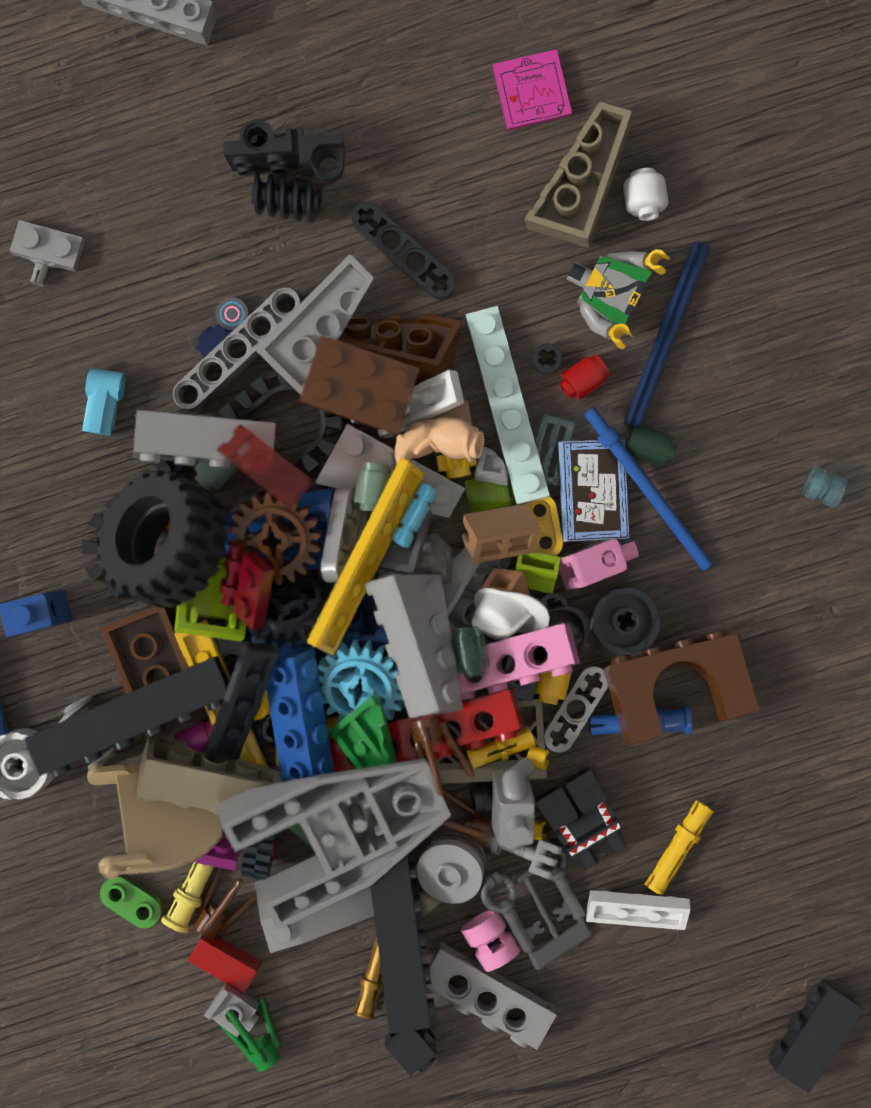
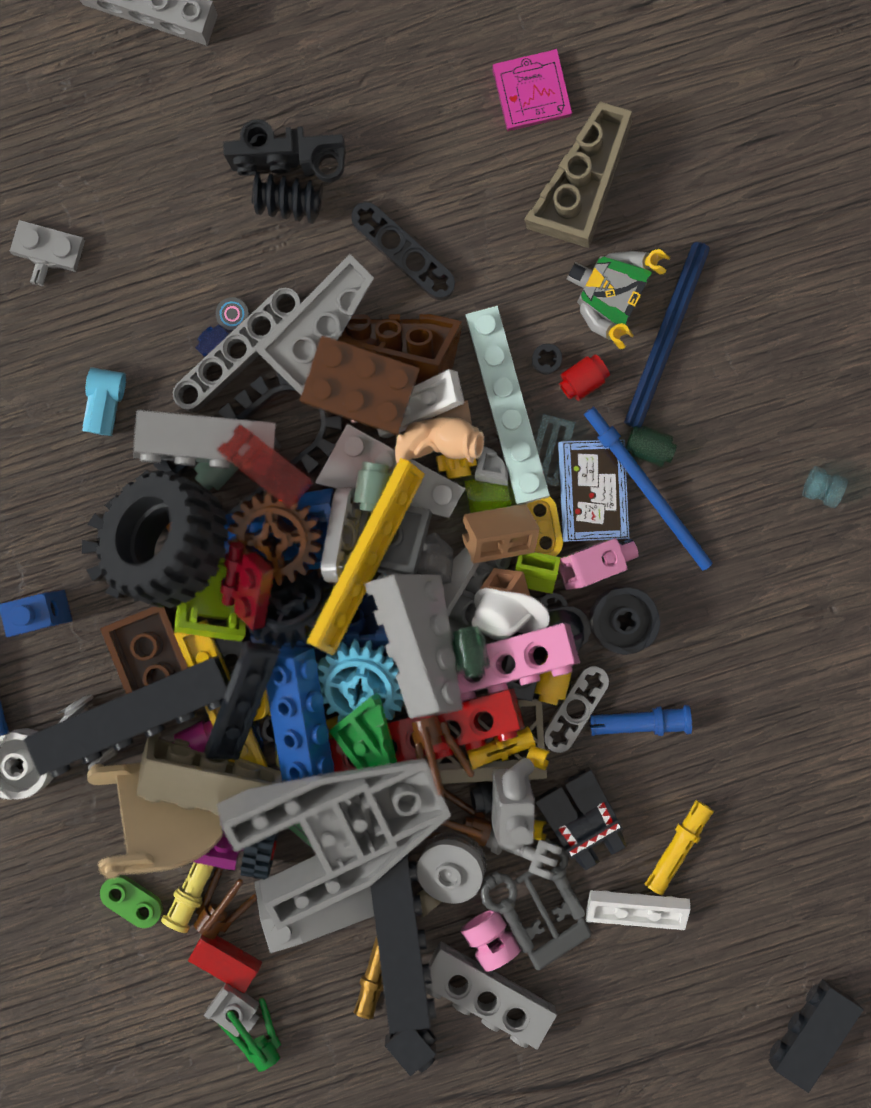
(414, 515): medium azure axle -> none
(645, 194): white head -> none
(716, 660): reddish brown arch -> none

